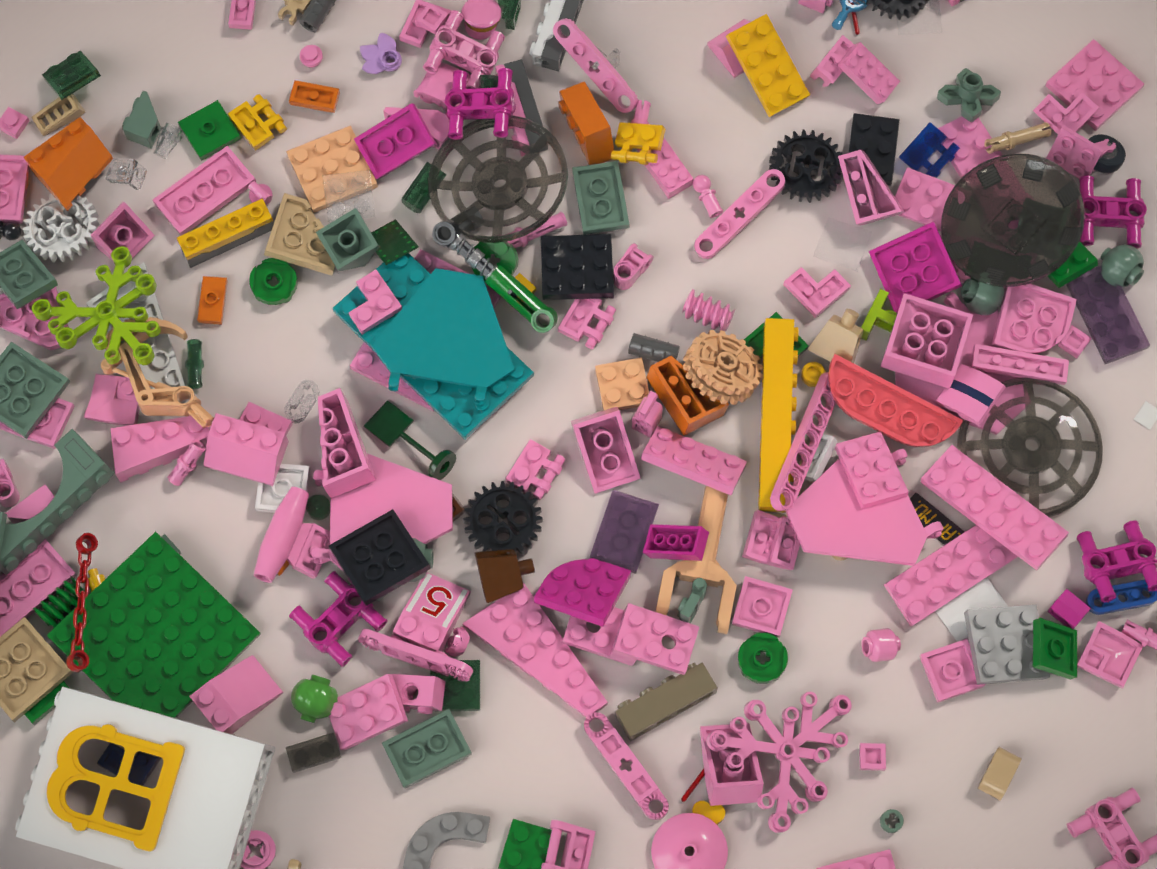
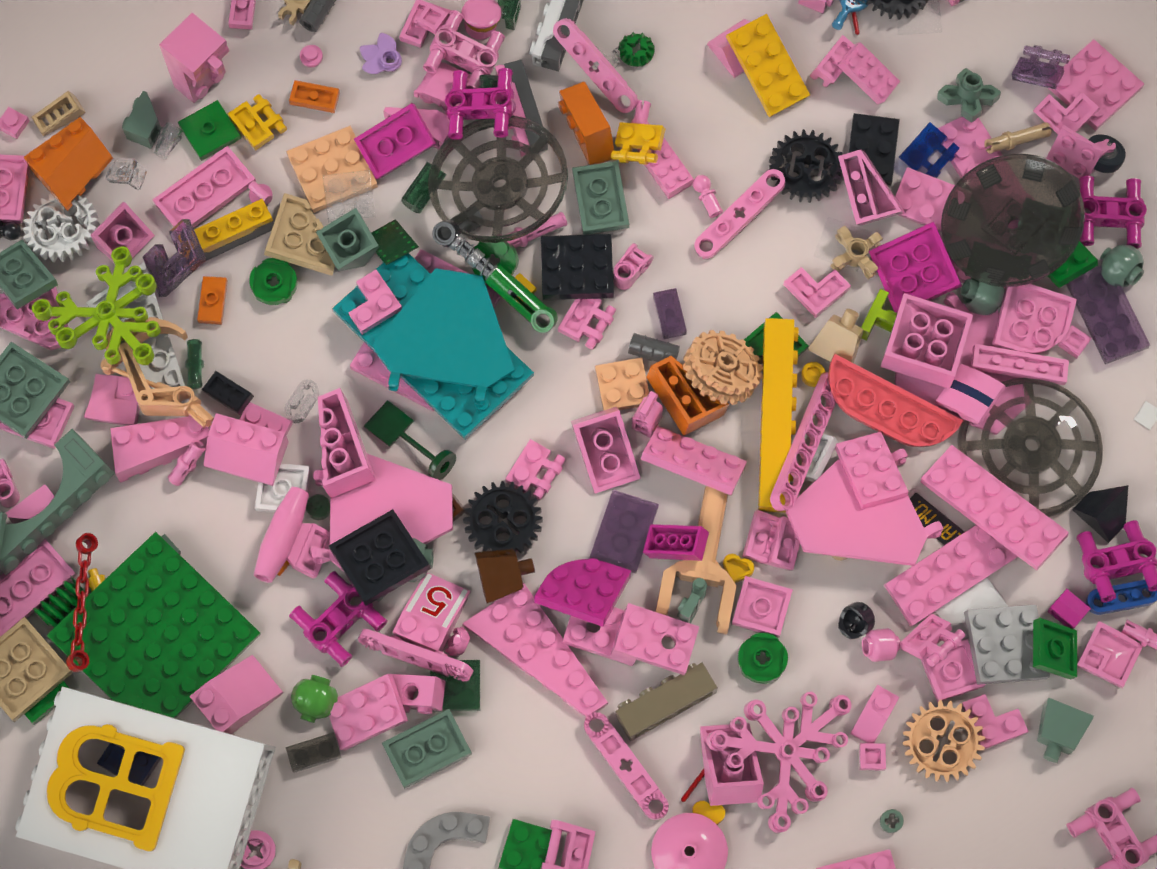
(71, 74): clear green plate -> none
(173, 271): none -> plate
(194, 57): none -> bright pink hinge
(227, 392): none -> black plate
(642, 56): none -> green gear
(669, 313): none -> clear purple plate
(708, 311): bright pink piece -> none
(738, 567): none -> yellow tile
(858, 618): none -> black piece
(863, 246): none -> tan pin
(874, 715): none -> bright pink slope
(922, 731): none -> light nougat gear
(927, 635): none -> bright pink plate
(995, 729): none -> bright pink plate
(999, 773): tan beam -> none
(1038, 72): none -> clear purple plate
(1061, 728): none -> sand green torso
(1104, 511): none -> black slope

